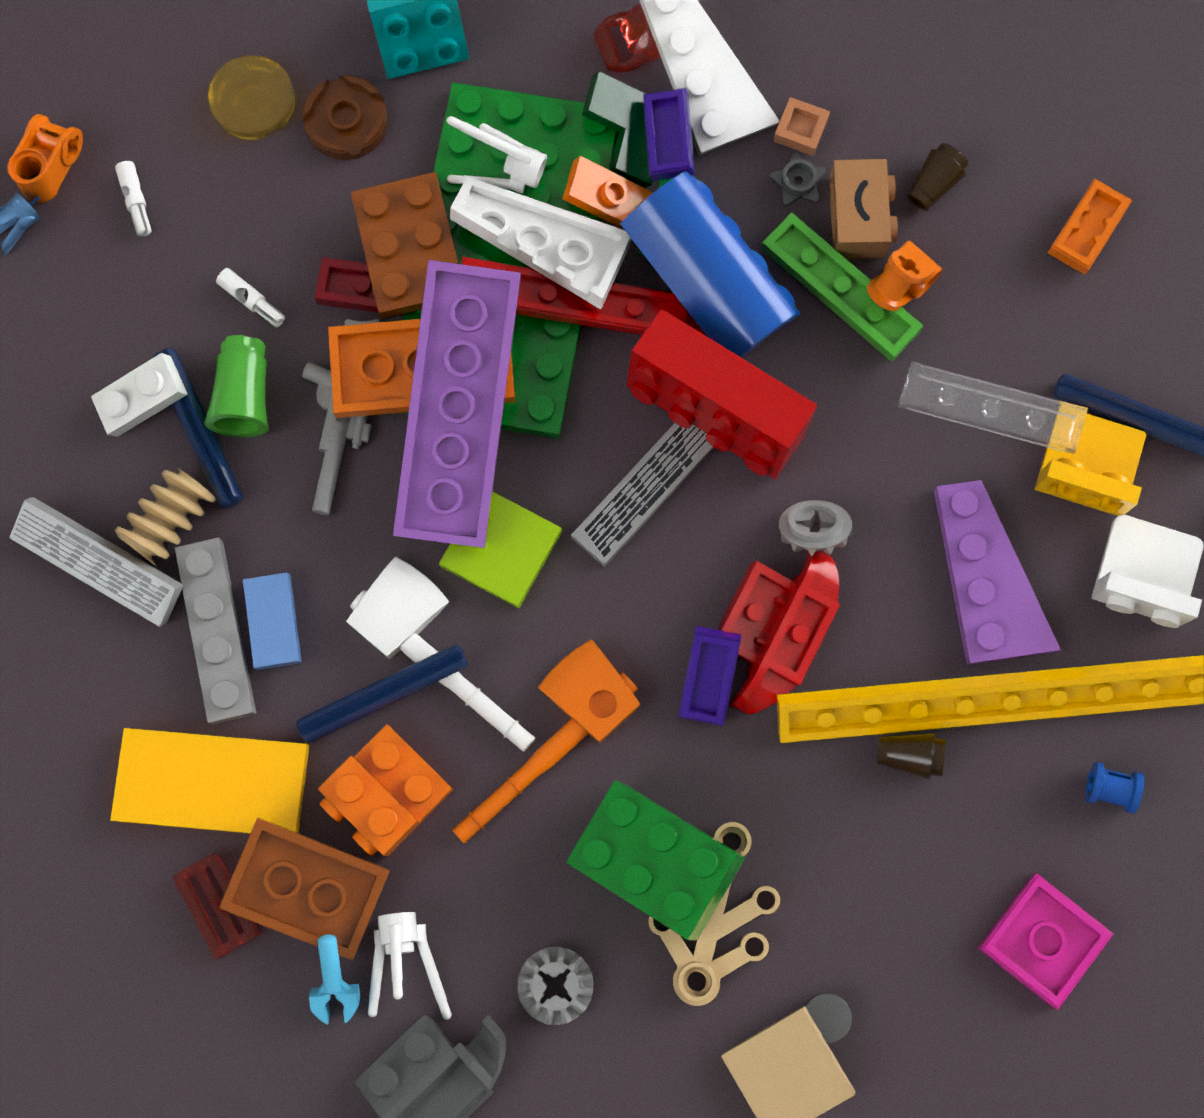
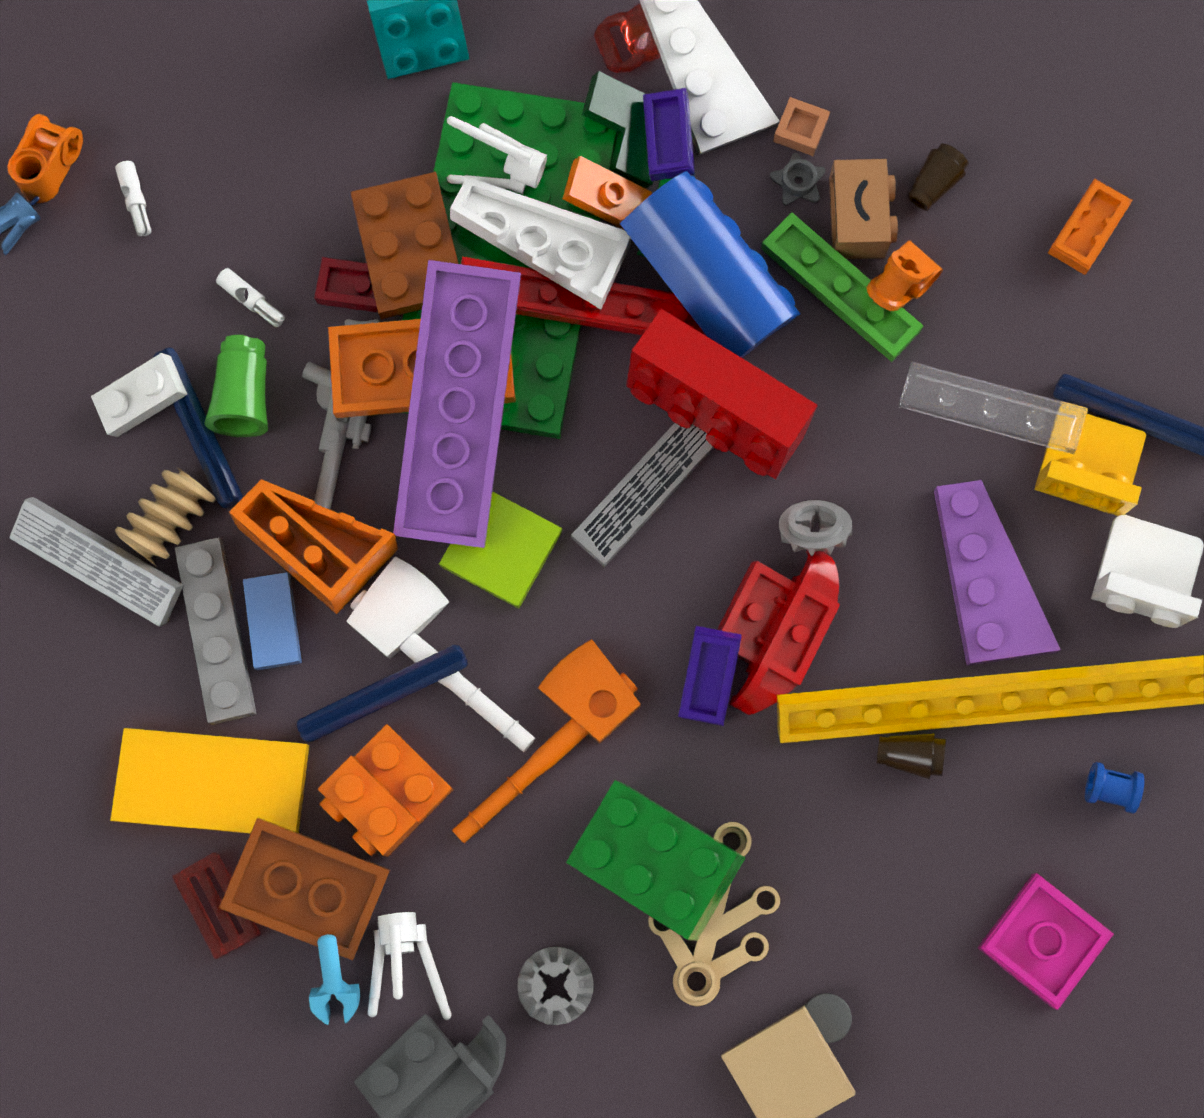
(251, 97): clear yellow tile -> none
(312, 543): none -> orange wedge
(345, 117): reddish brown tile -> none

